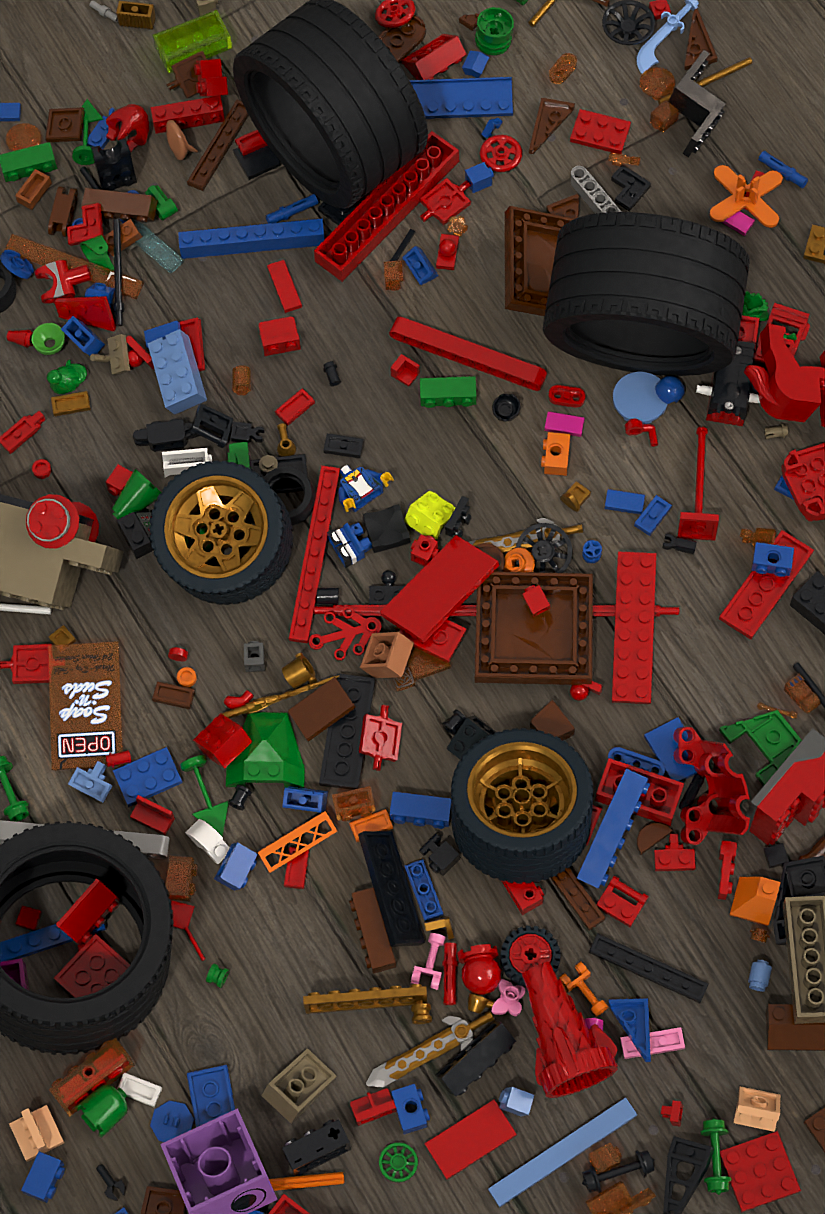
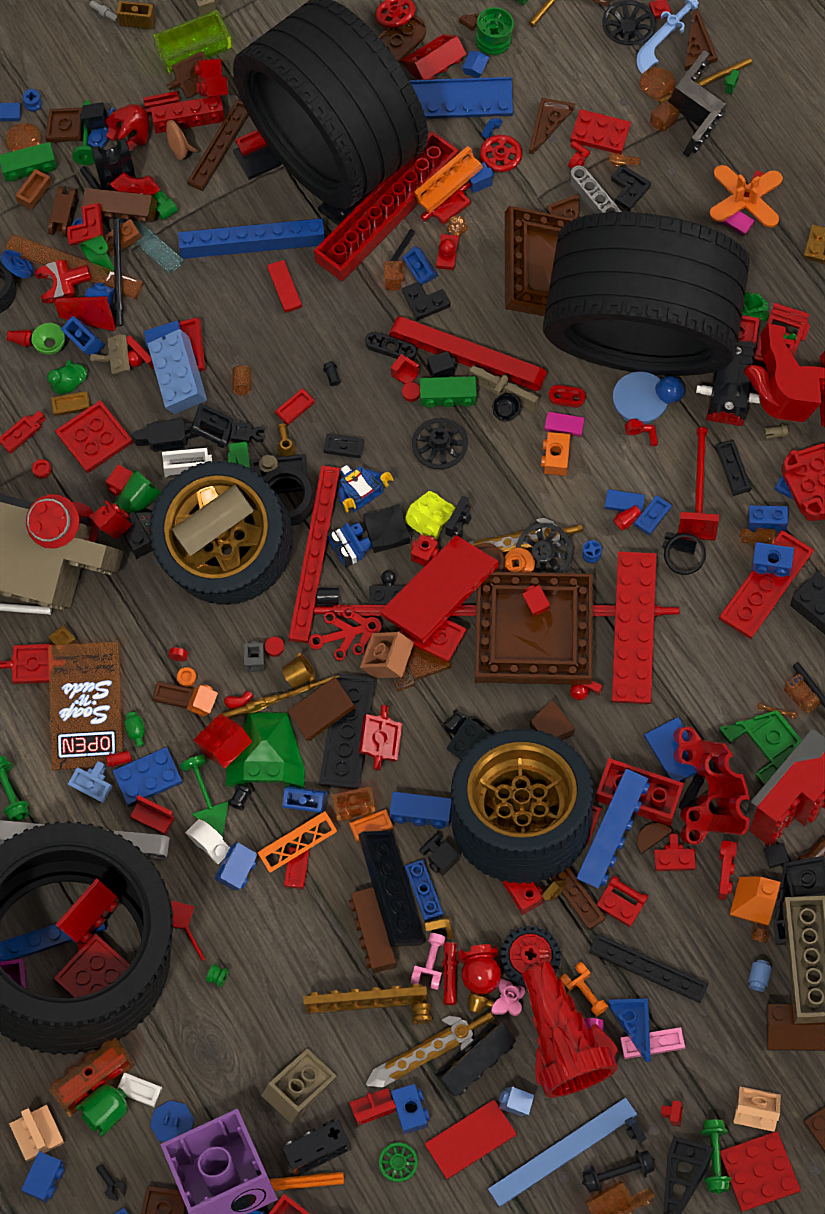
(28, 918): red tile -> none
(36, 103): none -> blue wheel
(93, 436): none -> red plate
(94, 116): none -> black brick
(112, 520): none -> red hinge
(129, 184): none -> red tile
(134, 728): none -> green plant
(160, 99): none -> red tile
(180, 878): clear orange brick -> none
(202, 700): none -> brick
(210, 1093): blue tile -> none
(212, 520): none -> dark tan brick
(274, 646): none -> red tile
(279, 336): red bracket -> none
(286, 212): blue pin -> none
(405, 346): none -> black beam
(411, 392): none -> red tile
(422, 305): none -> black plate
(439, 441): none -> black wheel
(441, 365): none -> black brick
(448, 181): none -> orange fence
(500, 385): none -> dark tan plate
(554, 890): none -> pearl gold tile
(561, 69): clear orange plate -> none
(575, 496): pearl gold tile -> none
(578, 159): none -> red plate
(605, 1158): clear orange brick -> none
(626, 518): none -> red cone
(629, 757): blue plate -> none
(634, 1130): none -> black plate
(690, 536): none -> black tyre
(731, 81): none -> green plate
(733, 467): none -> black tile
(767, 517): none -> blue brick
(789, 173): blue pin -> none

